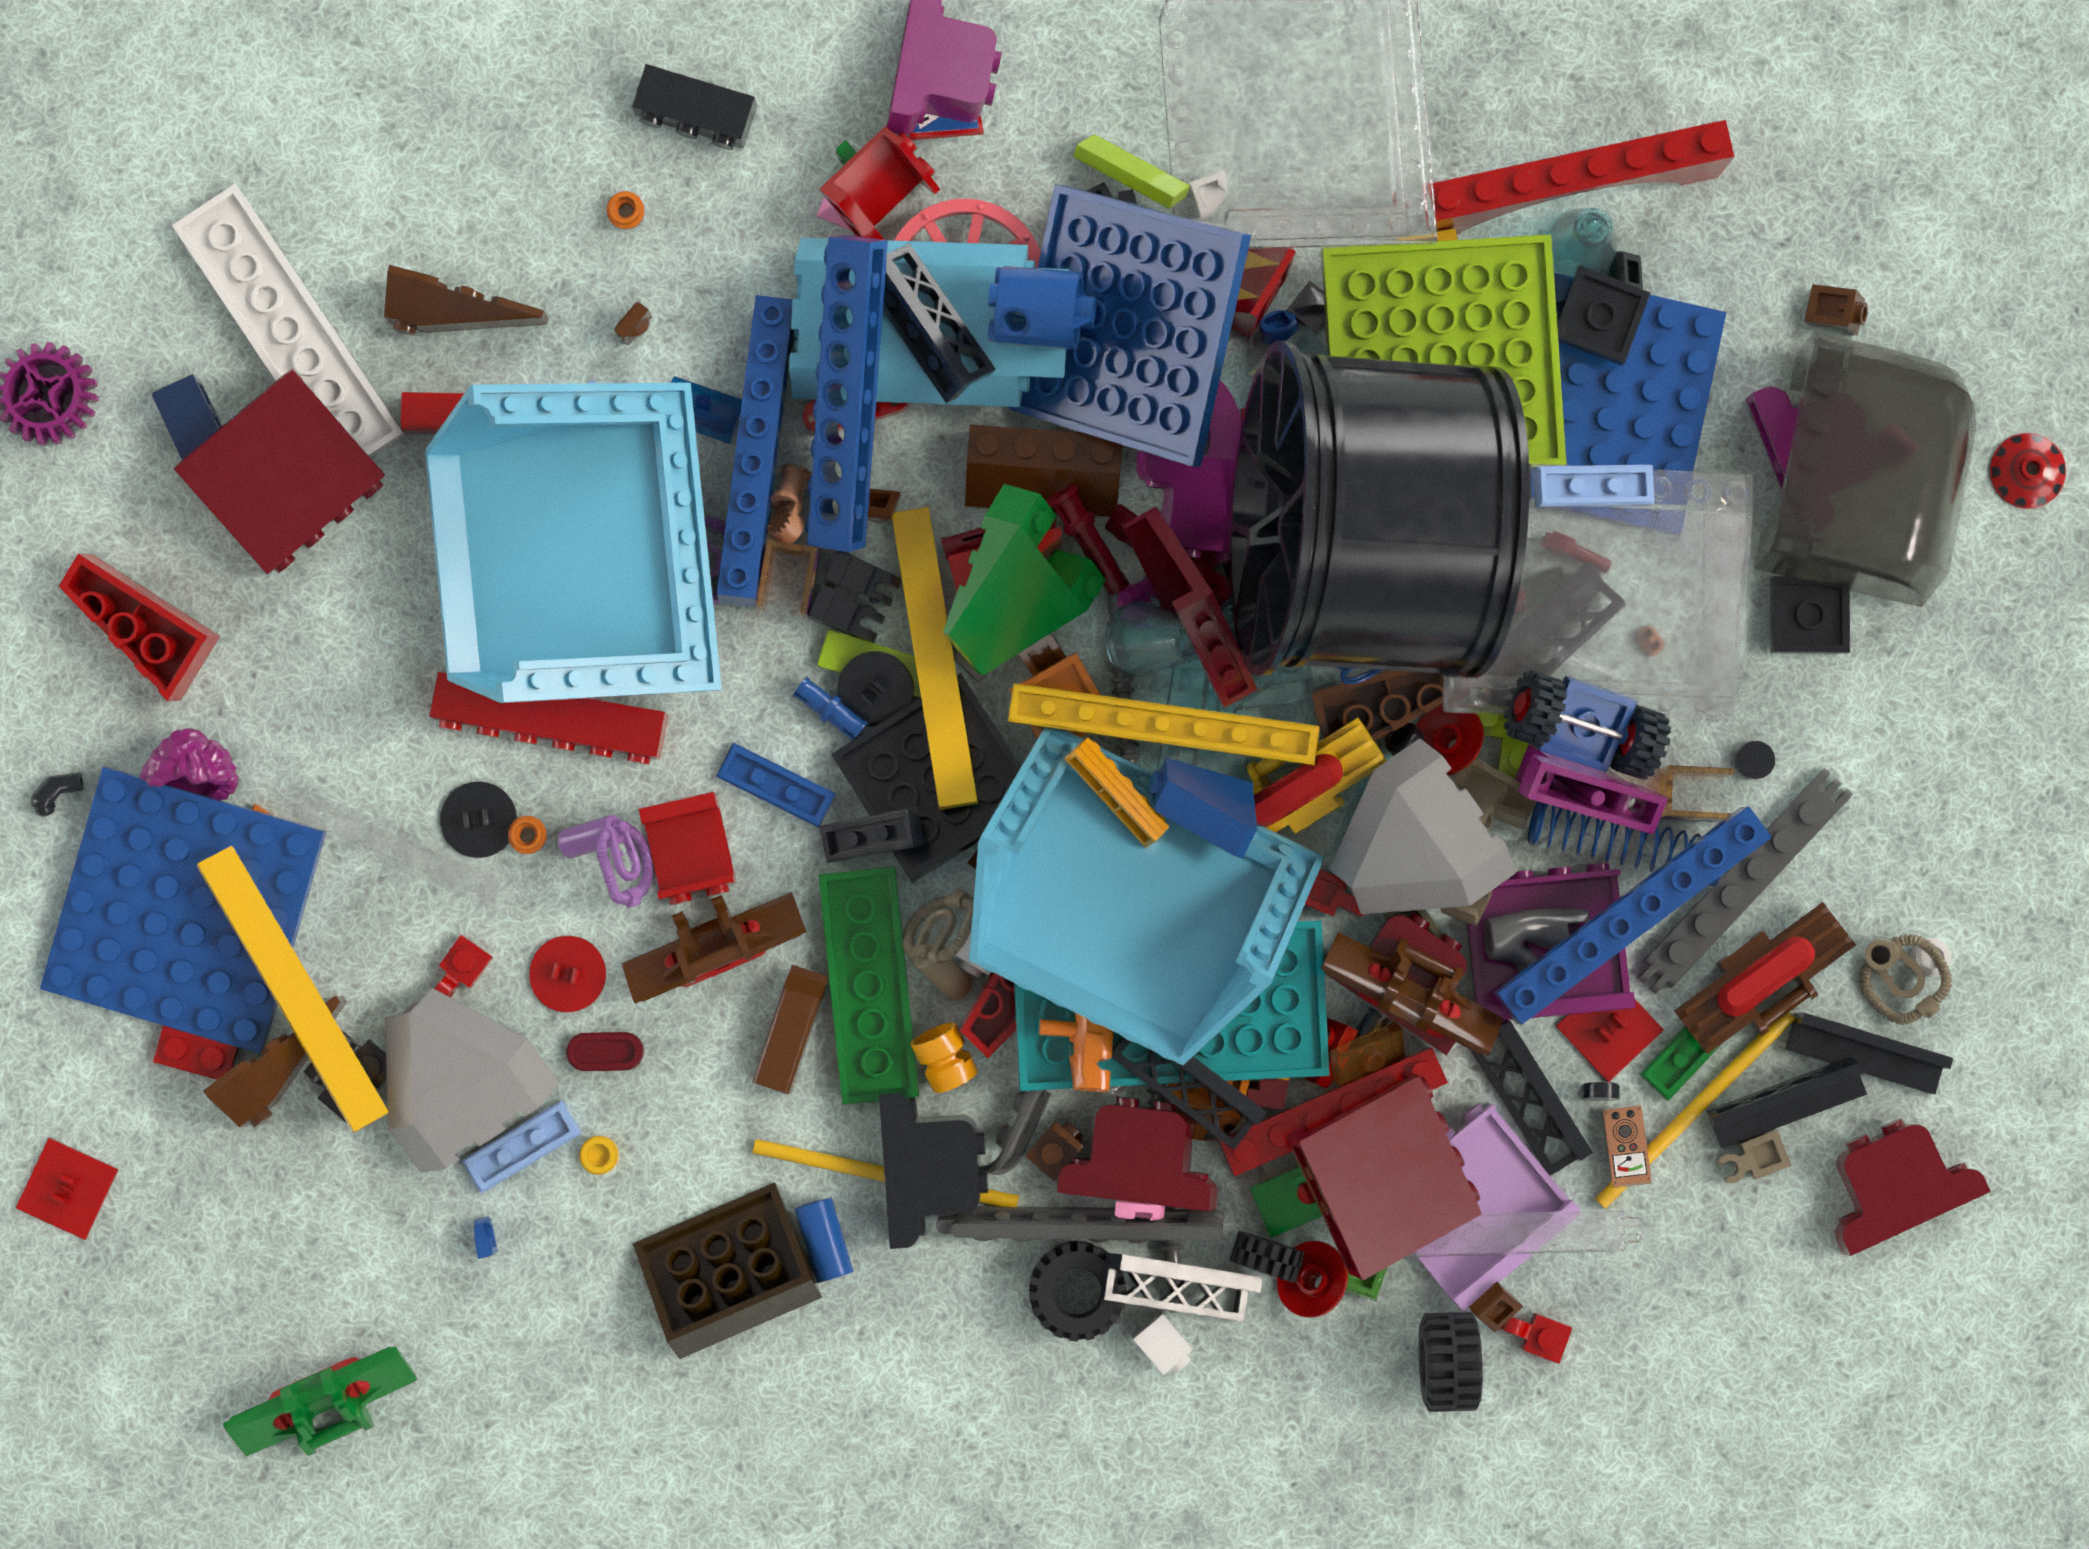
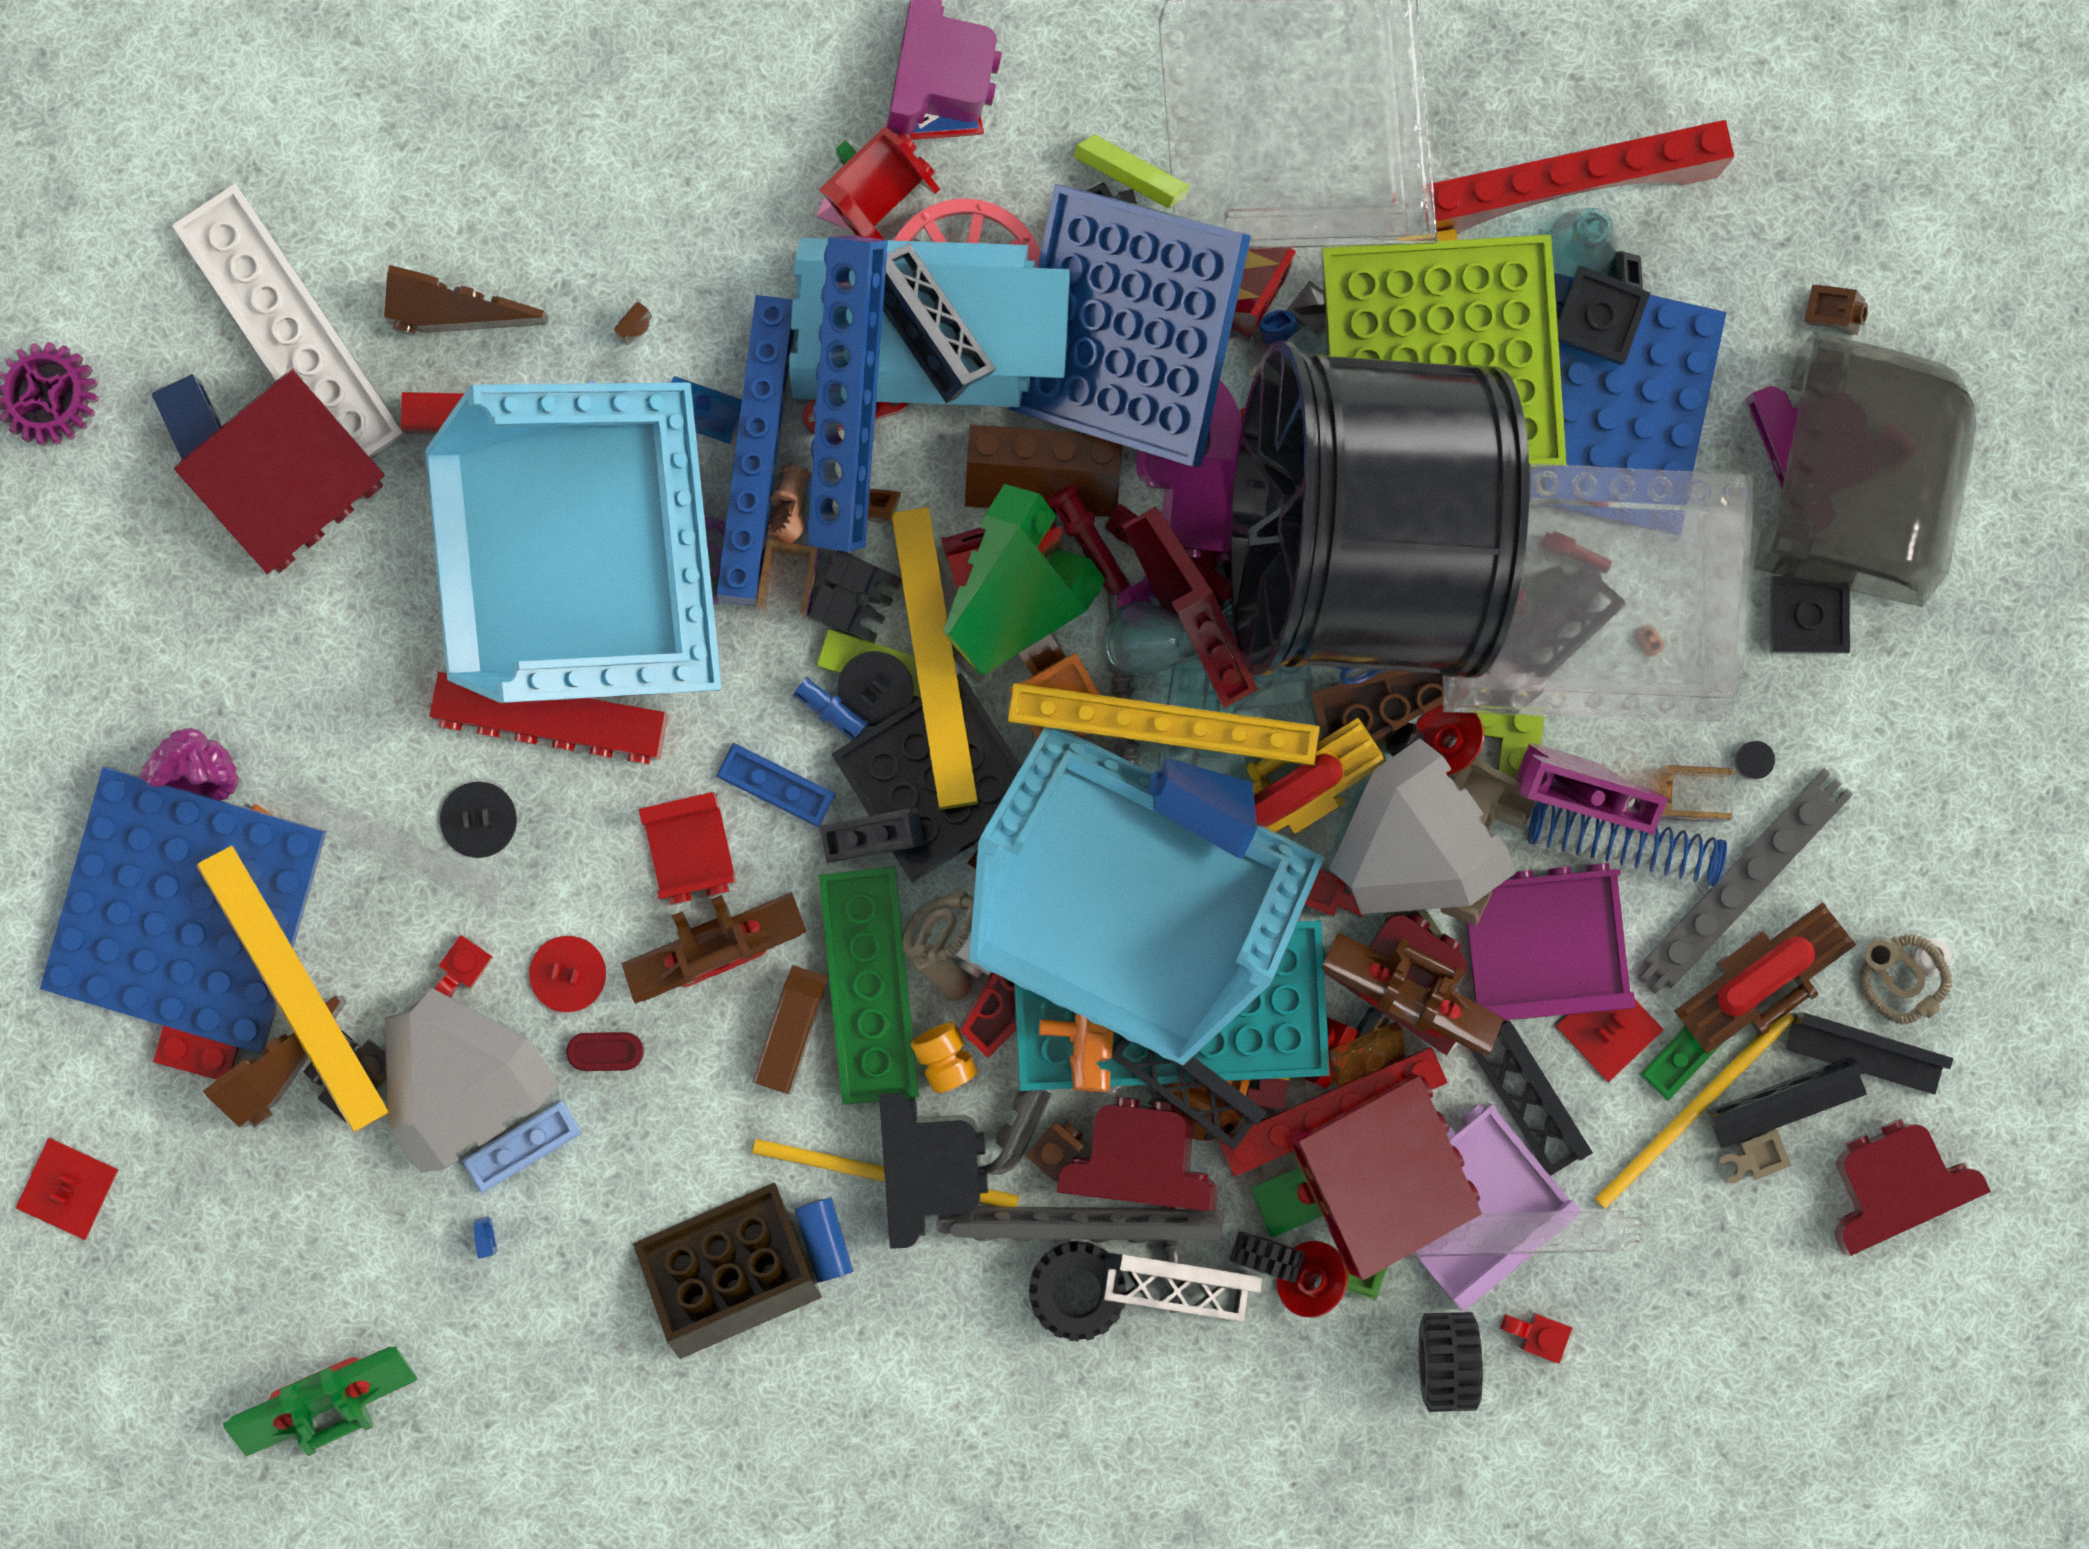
(51, 788): black arm -> none
(149, 630): red wedge -> none
(518, 826): orange plate -> none
(599, 1155): yellow tile -> none
(605, 833): medium lavender piece -> none
(621, 199): orange plate -> none
(694, 107): black brick -> none
(1039, 308): blue cylinder -> none
(1117, 792): light orange piece -> none
(1131, 1209): bright pink tile -> none
(1163, 1344): white brick -> none
(1209, 193): white tile -> none
(1495, 1306): reddish brown tile -> none
(1543, 927): dark grey piece -> none
(1587, 724): plate -> none
(1593, 486): light blue tile -> none
(1600, 1091): black tile -> none
(1627, 1146): tile -> none
(1632, 915): blue brick -> none
(2010, 474): red dish -> none

